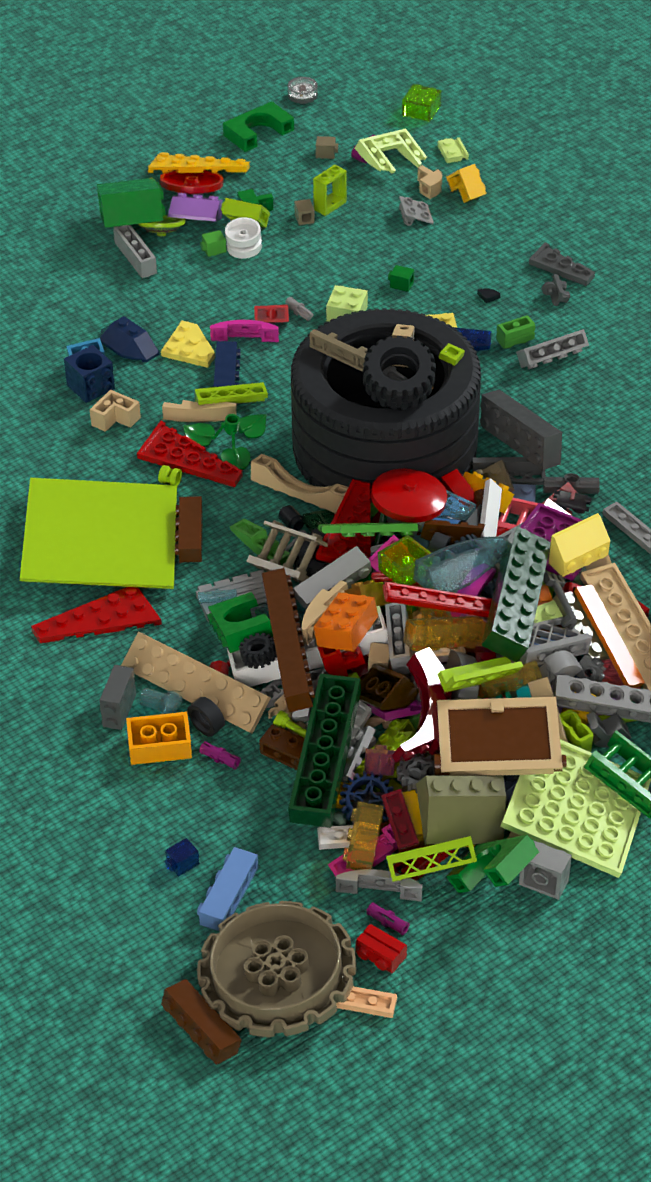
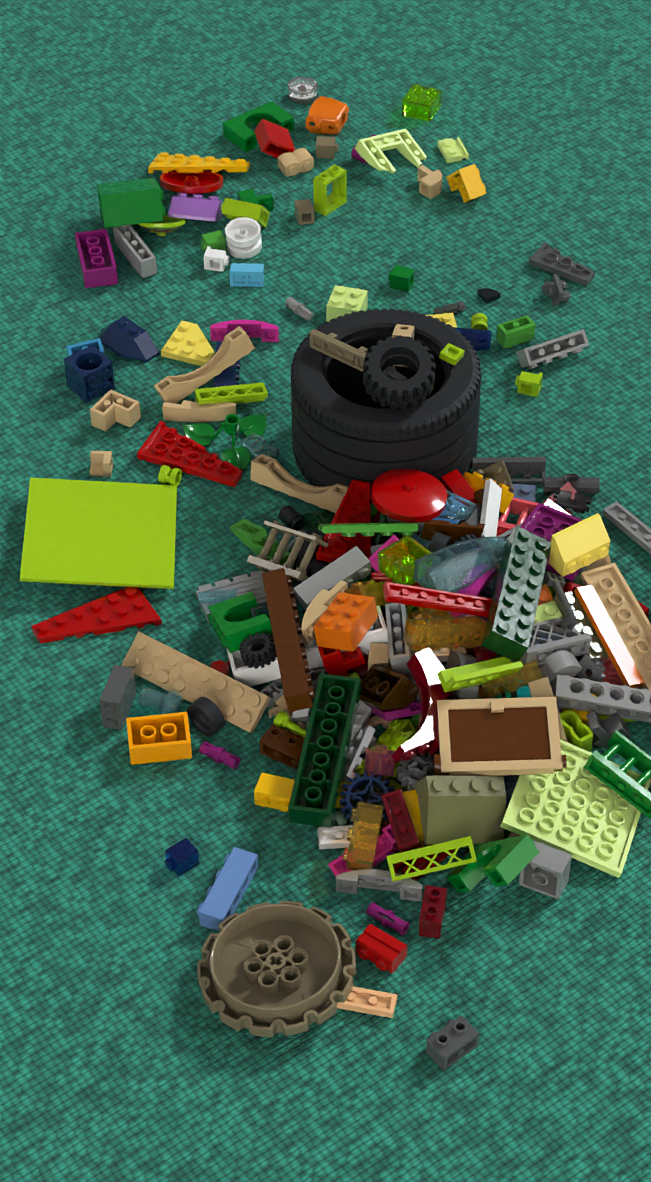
(96, 258): none -> magenta brick
(101, 463): none -> tan panel
(190, 529): reddish brown brick -> none
(201, 1021): reddish brown brick -> none
(215, 259): none -> white brick
(233, 348): none -> tan arch
(246, 275): none -> medium azure hinge
(257, 445): none -> clear light blue slope
(272, 313): red brick -> none
(273, 139): none -> red brick
(273, 792): none -> yellow brick
(295, 162): none -> tan brick
(327, 115): none -> orange piece
(414, 210): light grey hinge -> none
(432, 912): none -> dark red brick
(450, 308): none -> dark grey axle
(452, 1042): none -> dark grey brick
(479, 322): none -> lime wheel
(521, 429): dark grey brick -> none
(529, 383): none -> lime brick

